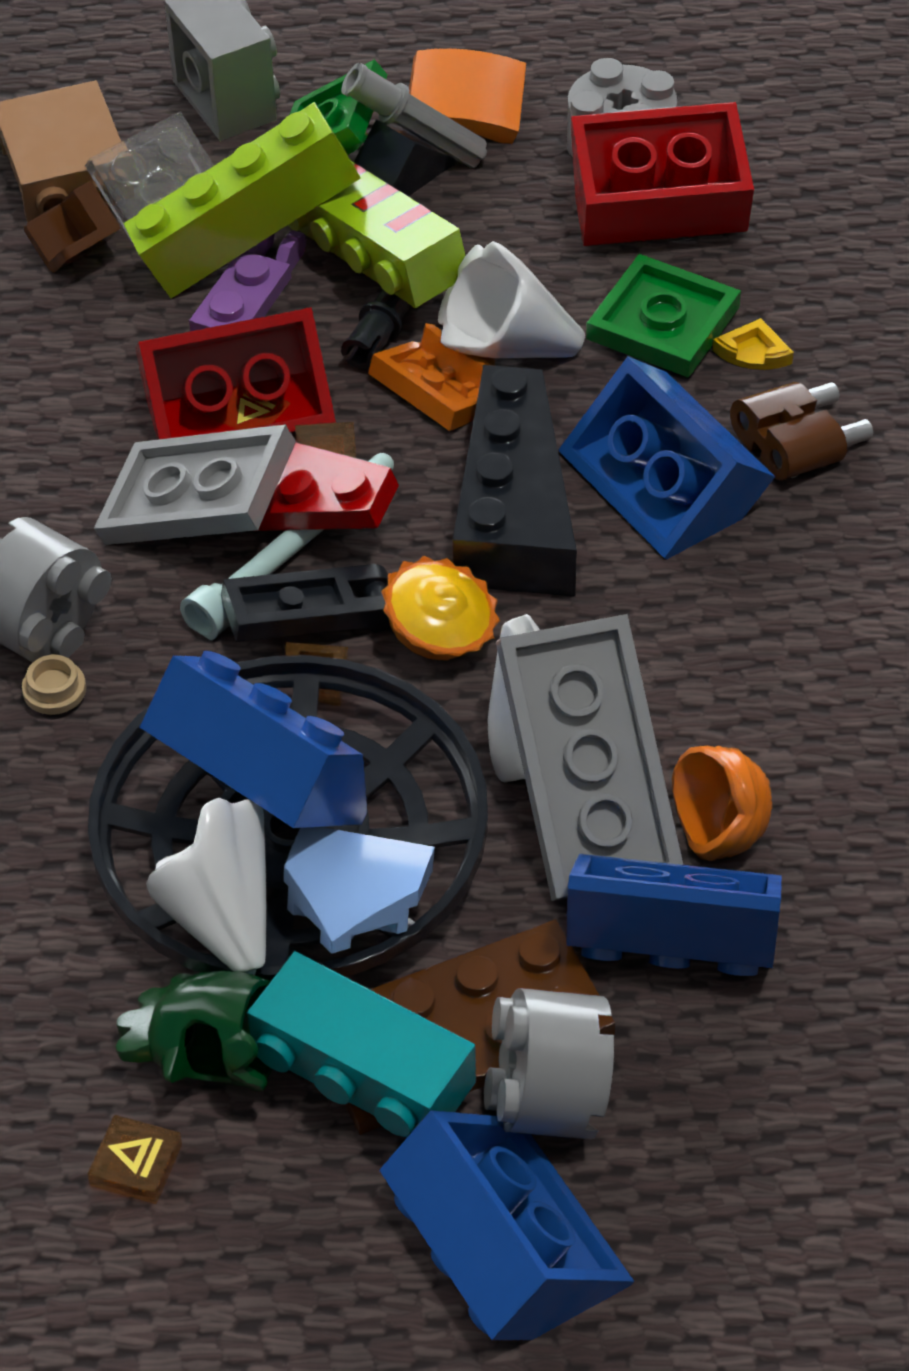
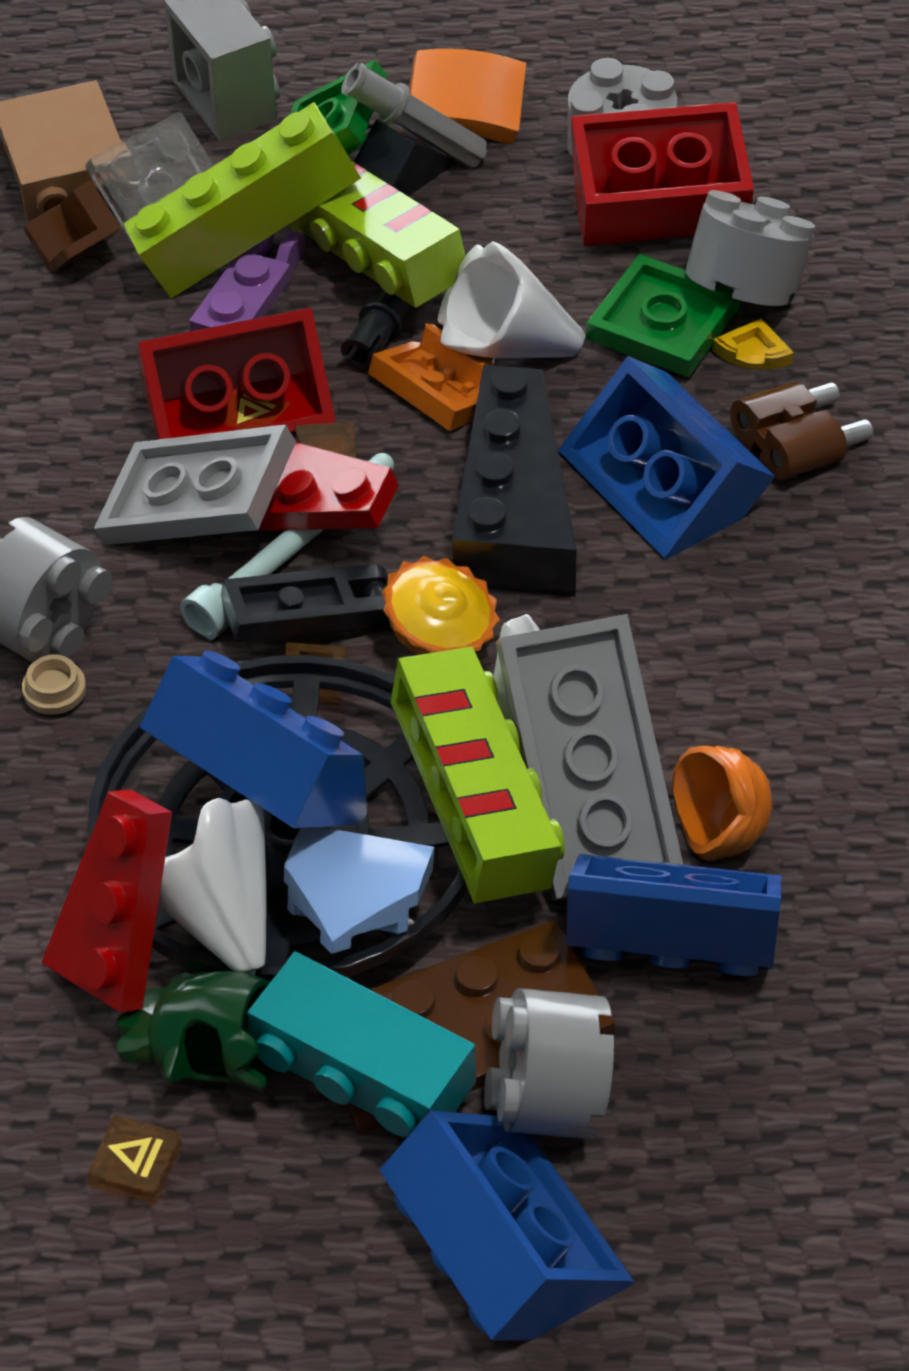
(113, 903): none -> red wing
(476, 774): none -> lime brick
(750, 248): none -> light grey brick

